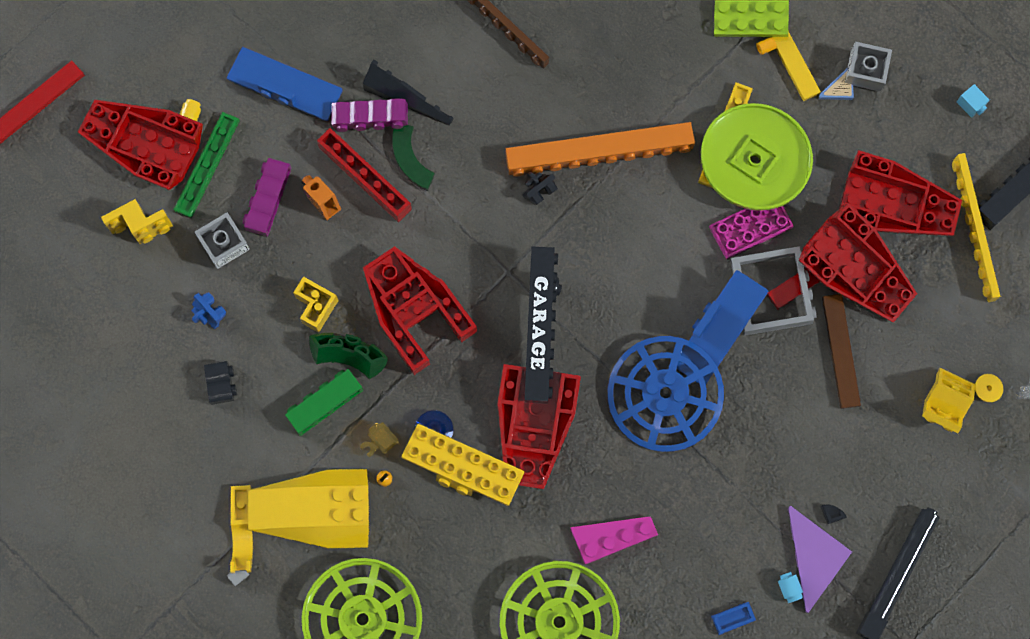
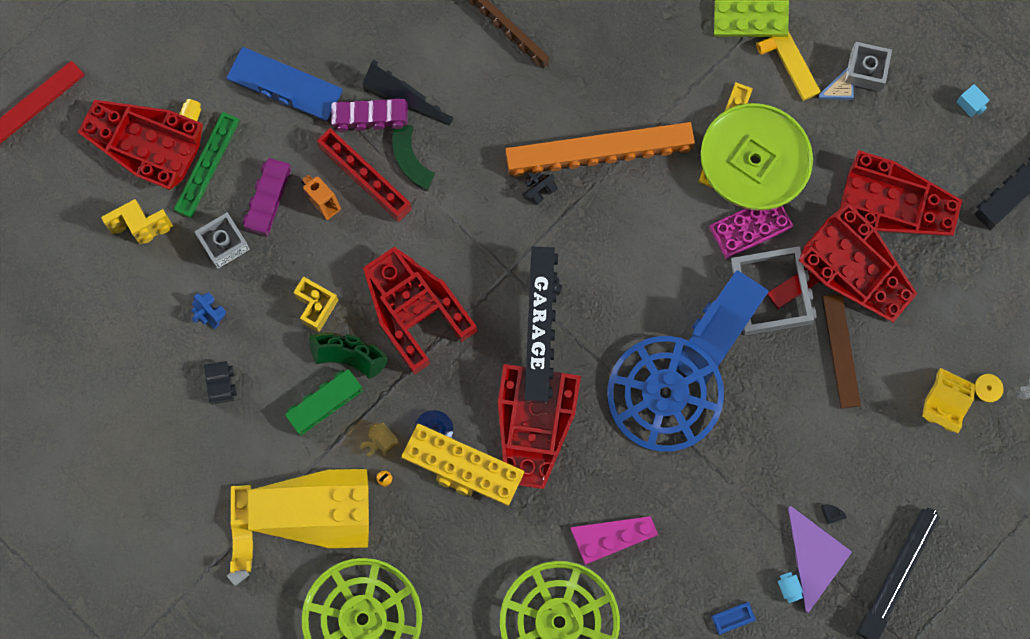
(977, 233): yellow plate -> none

